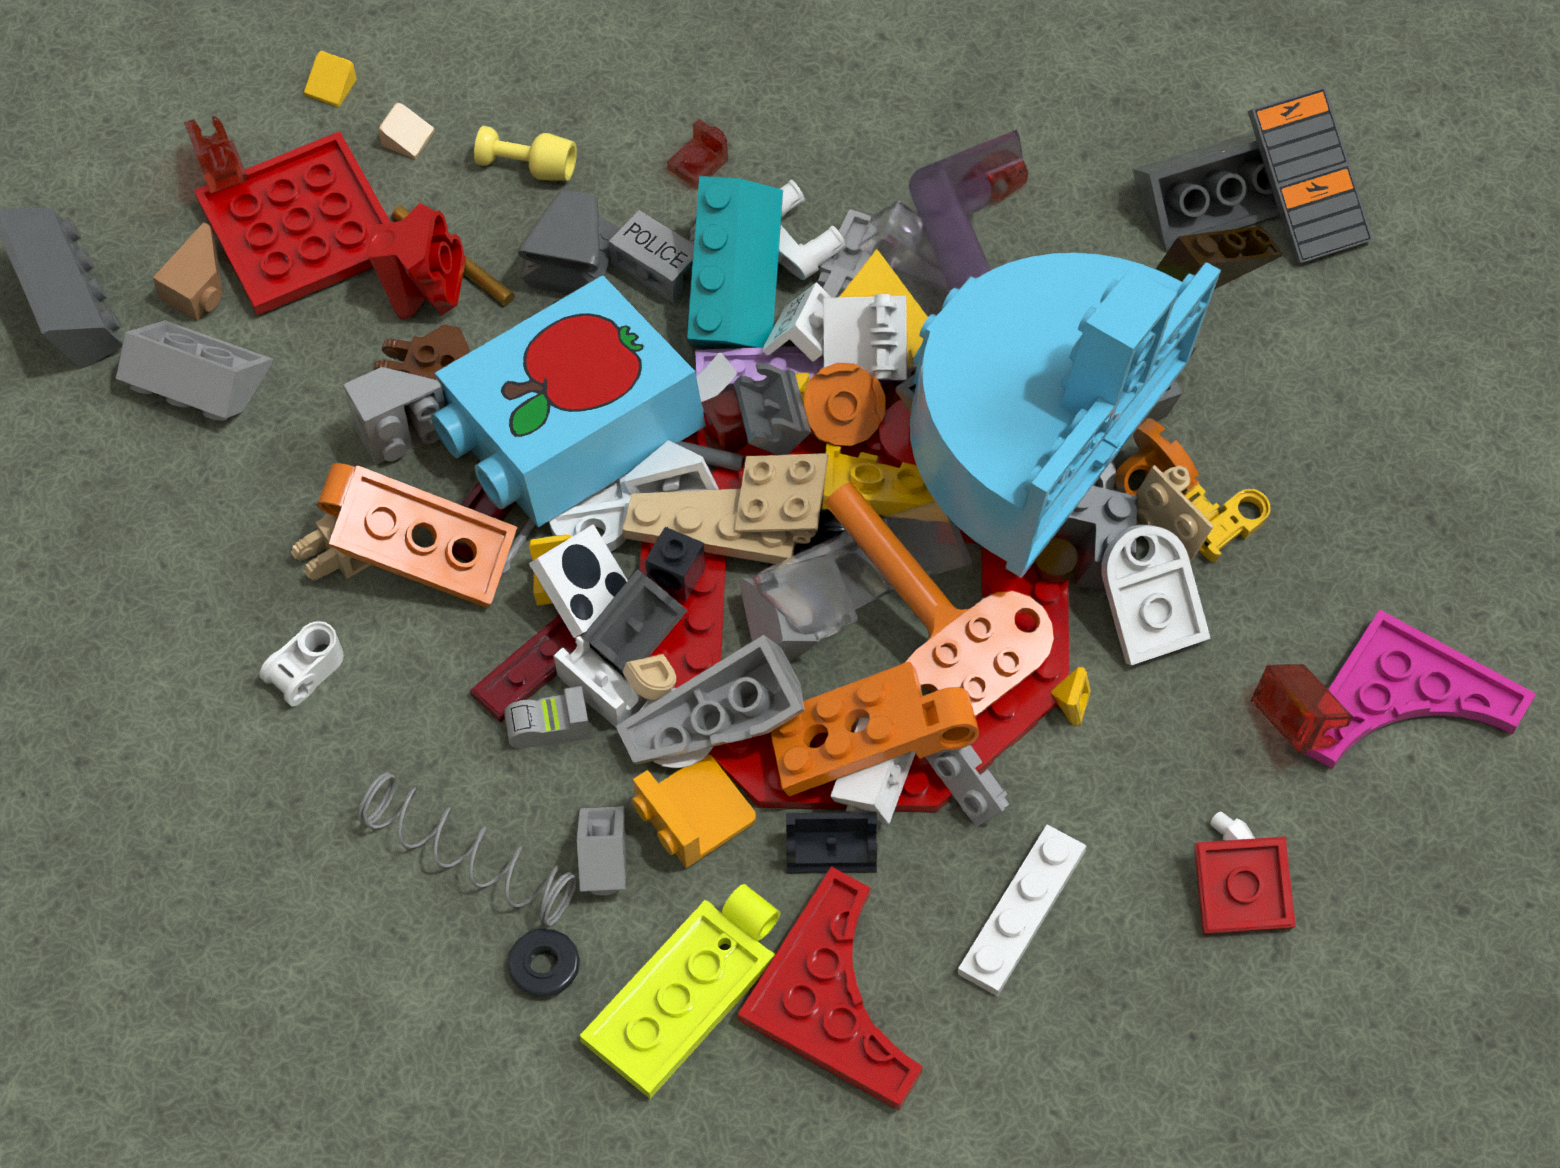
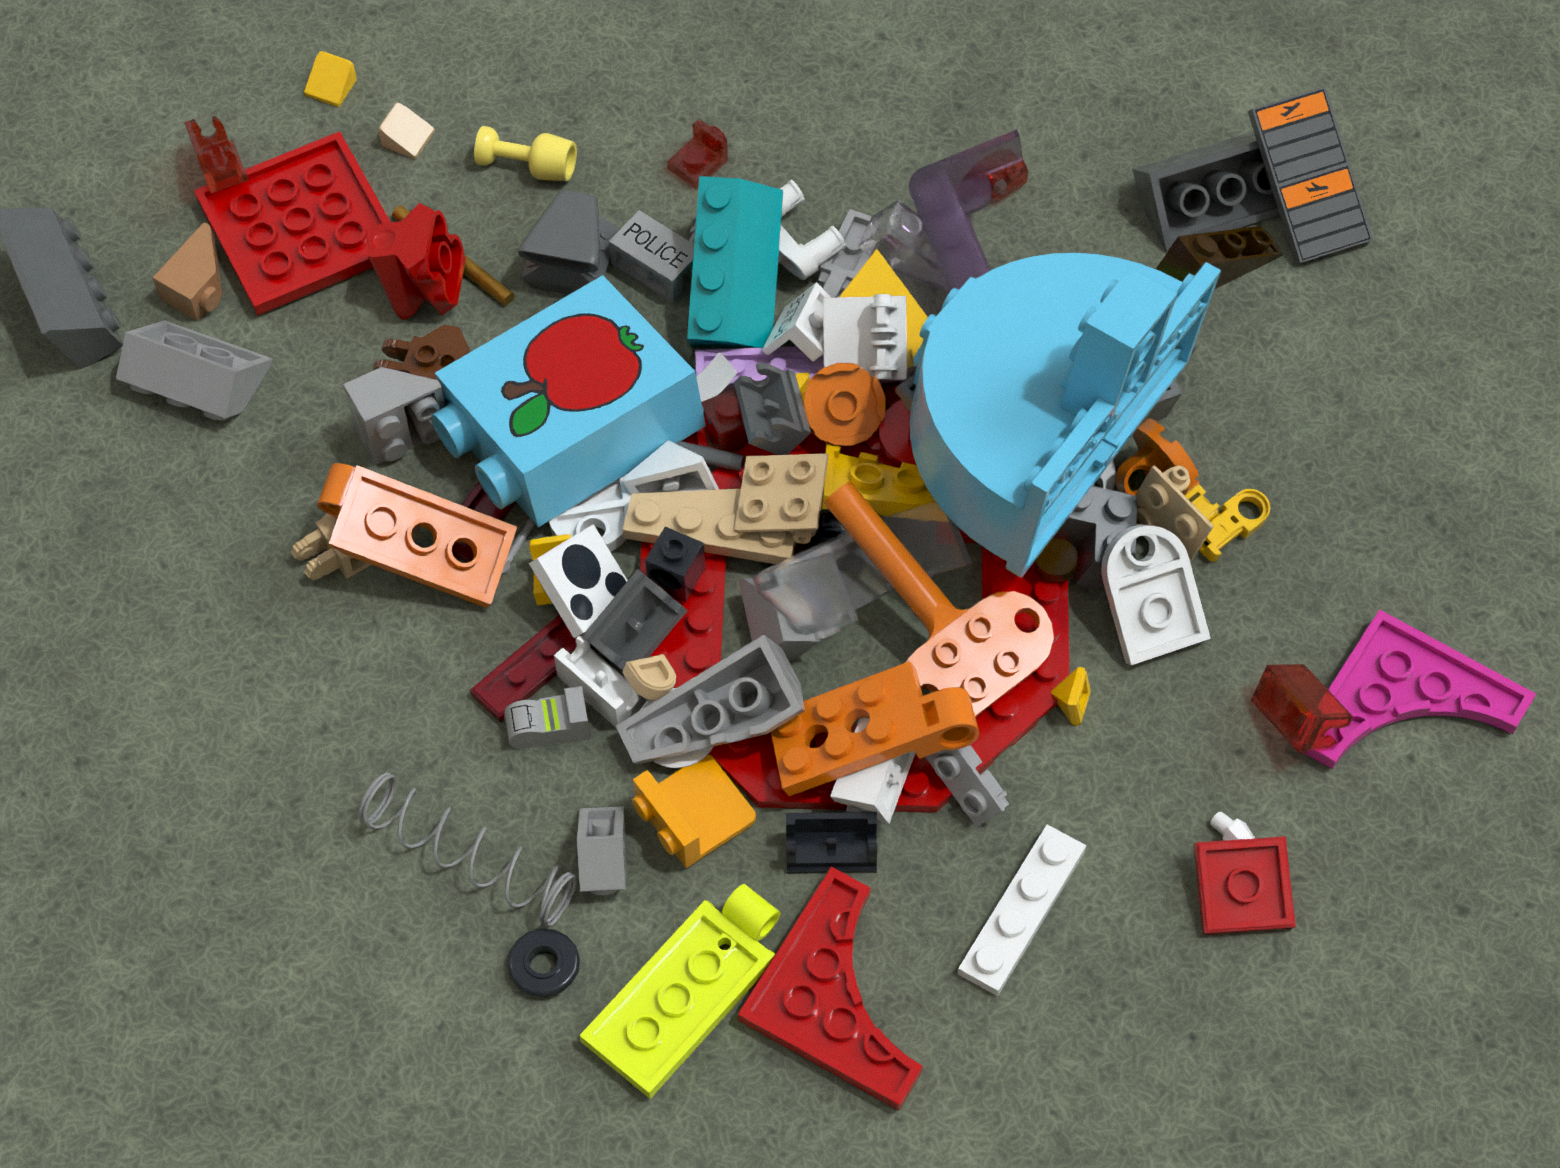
(302, 666): white piece -> none

